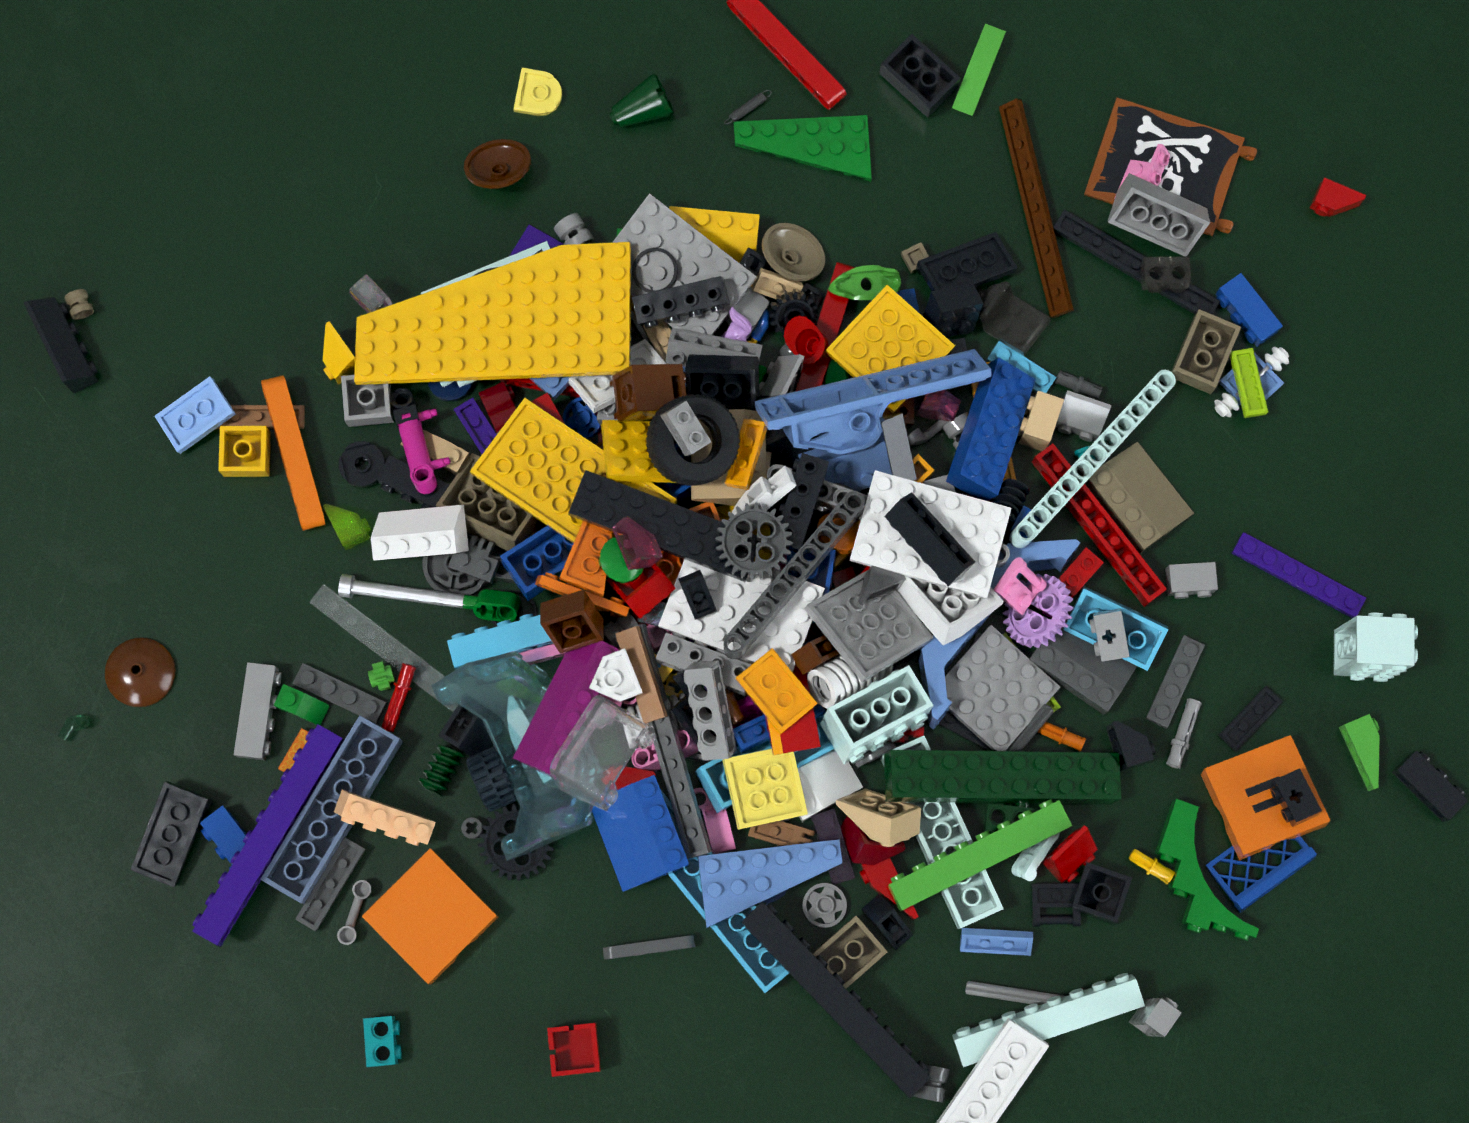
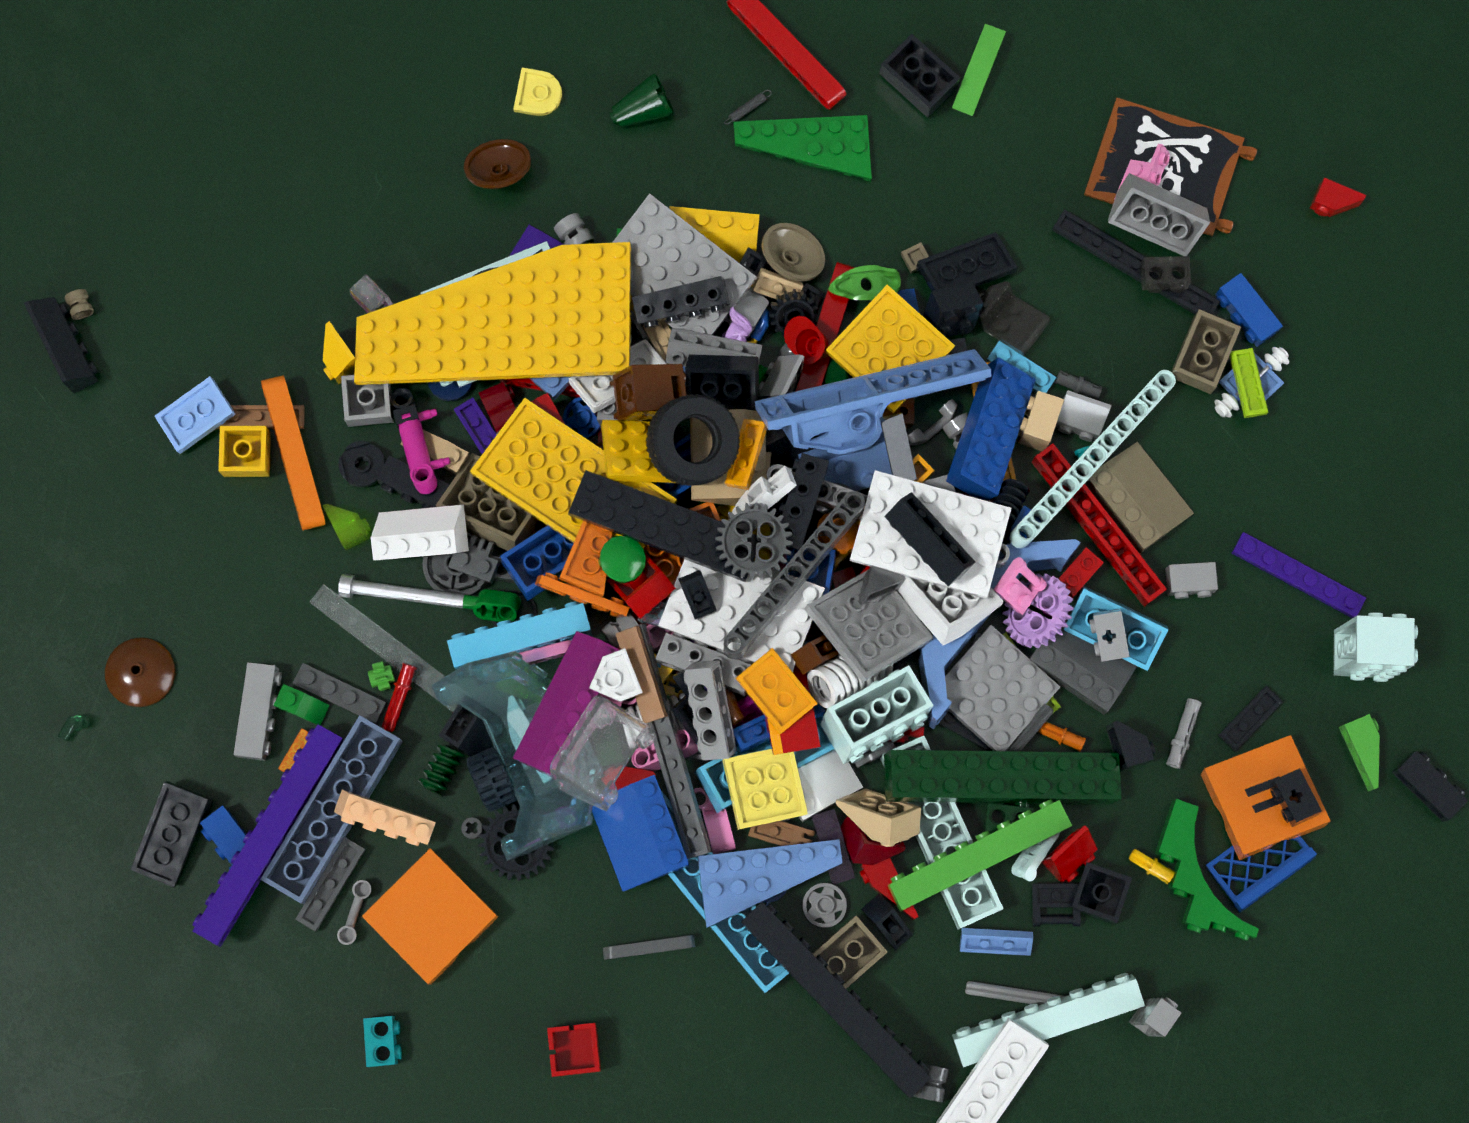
(572, 621): reddish brown brick -> none
(636, 544): clear pink slope -> none
(647, 251): black piece -> none
(685, 428): light grey brick -> none
(938, 406): clear pink slope -> none
(1036, 208): reddish brown plate -> none
(1174, 682): dark grey plate -> none

